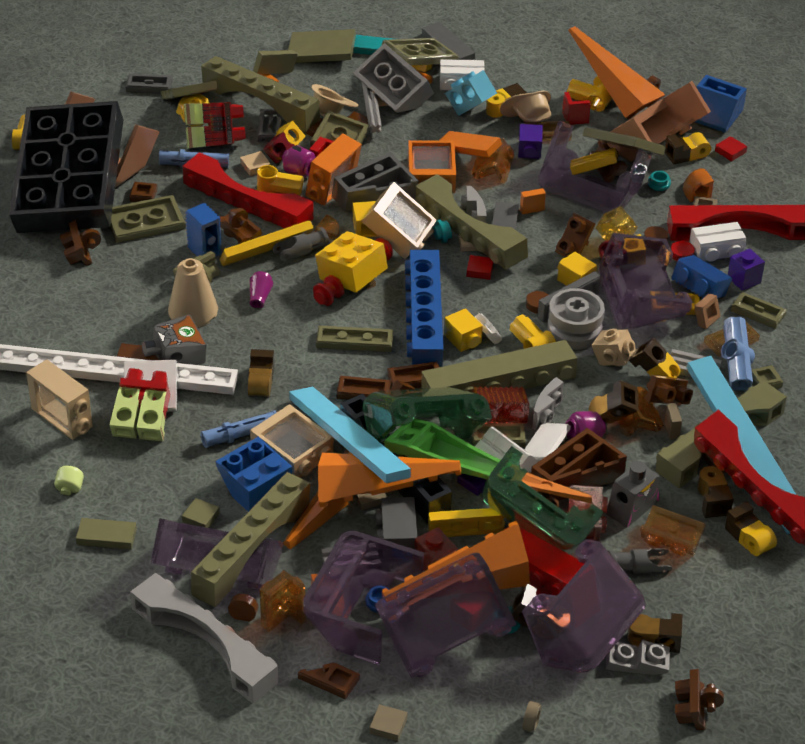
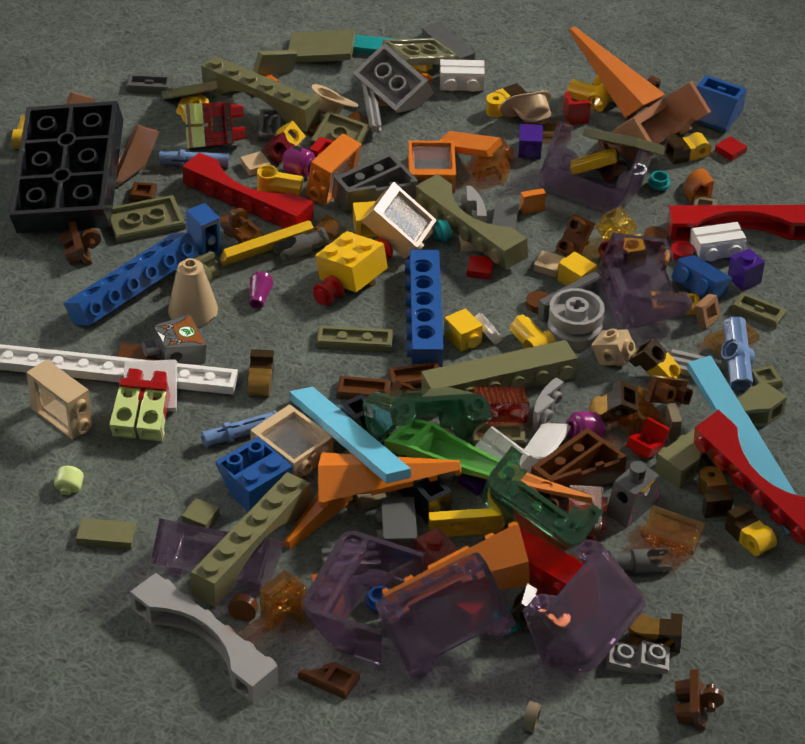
(130, 279): none -> blue brick
(388, 722): dark tan tile -> none
(470, 92): medium azure brick -> none
(548, 263): none -> tan tile
(649, 439): none -> red bracket

